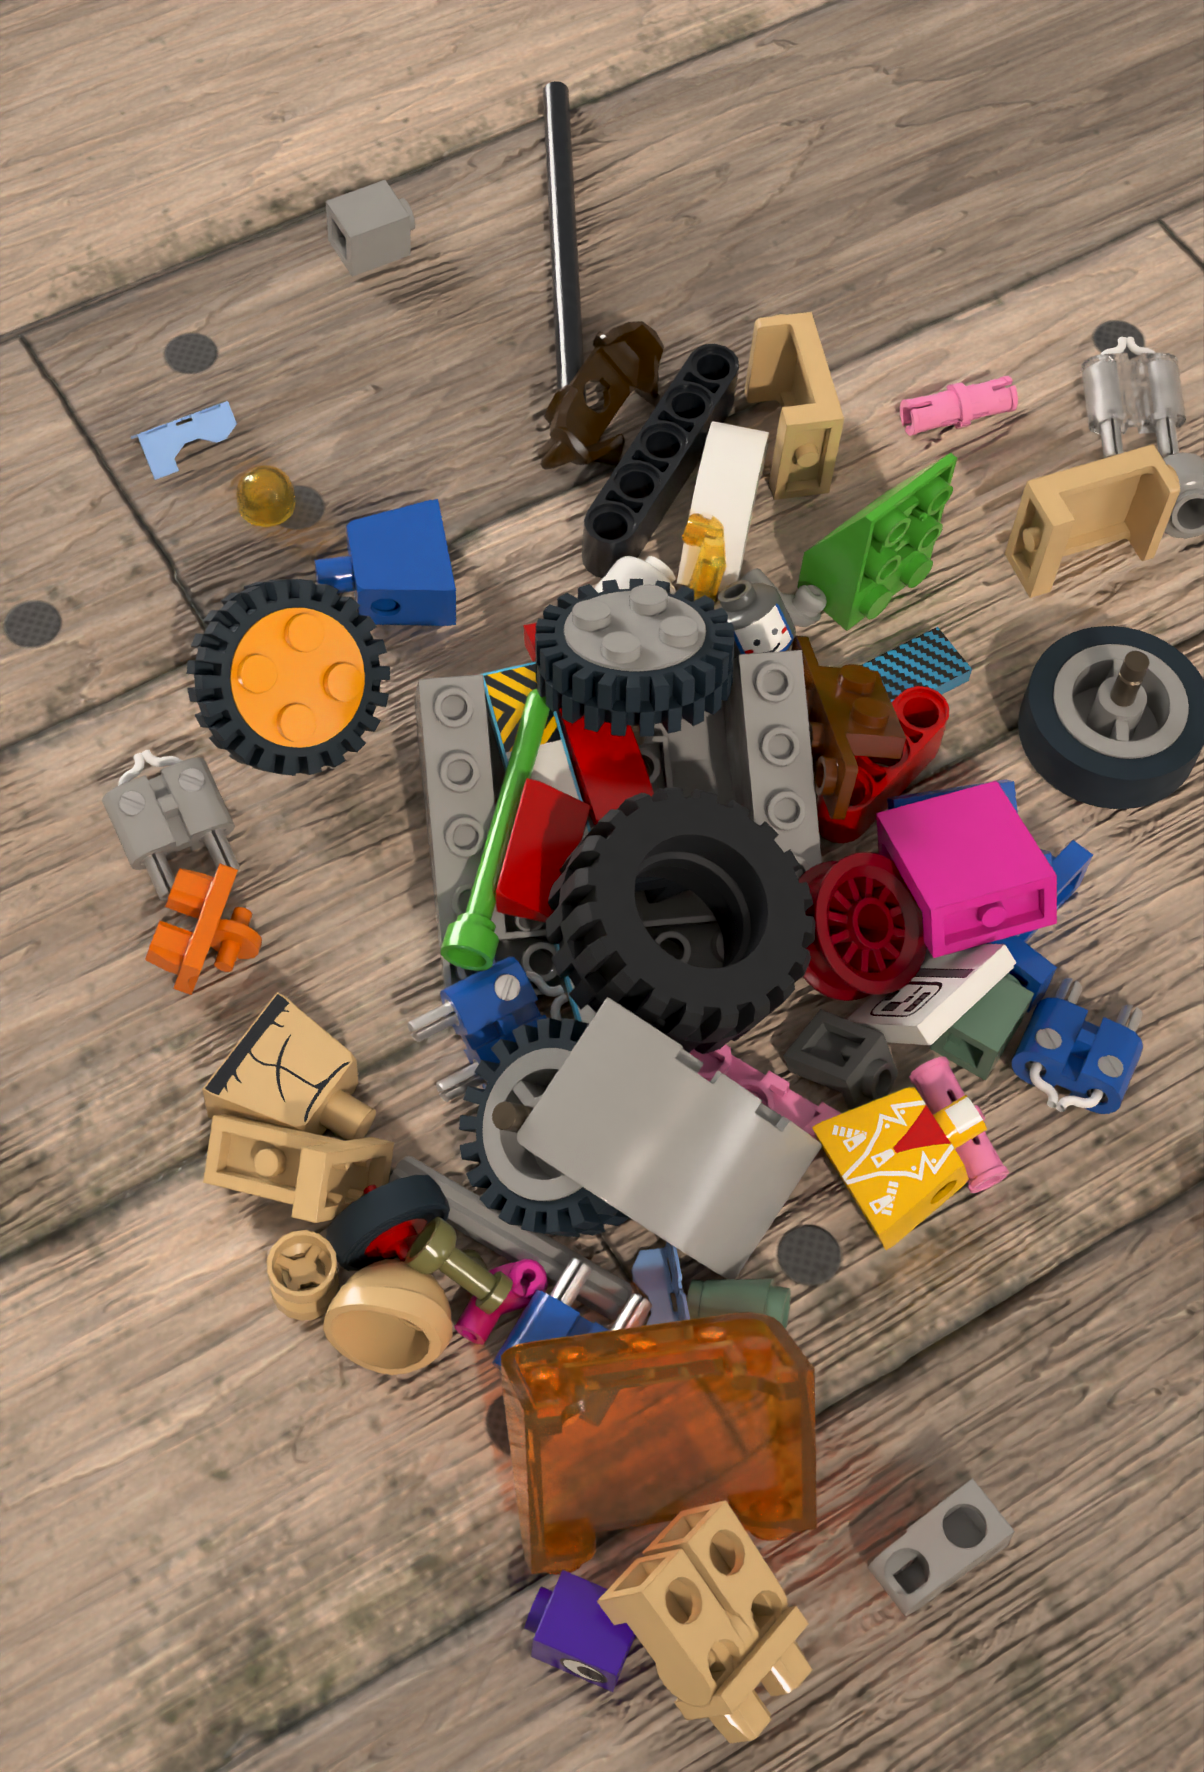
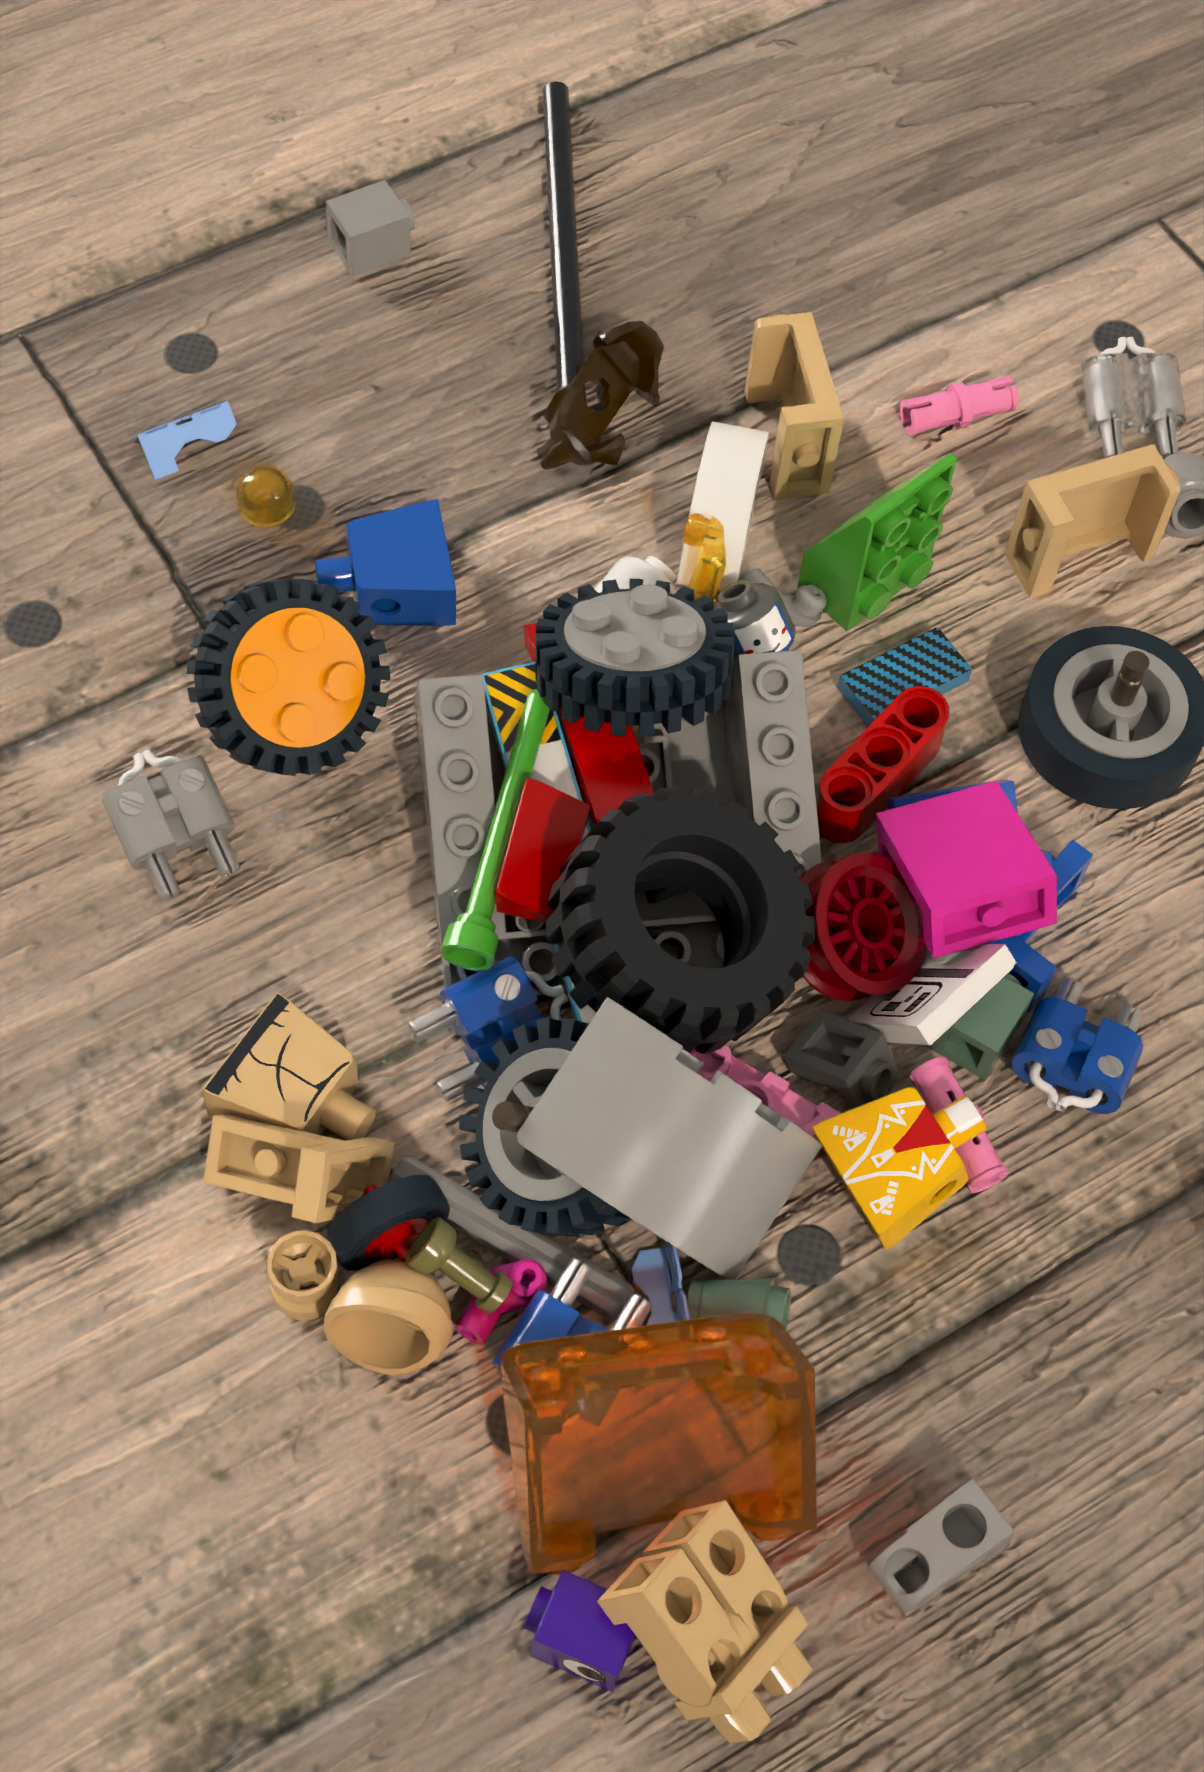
(185, 951): orange hips -> none
(659, 459): black beam -> none
(846, 719): reddish brown bracket -> none

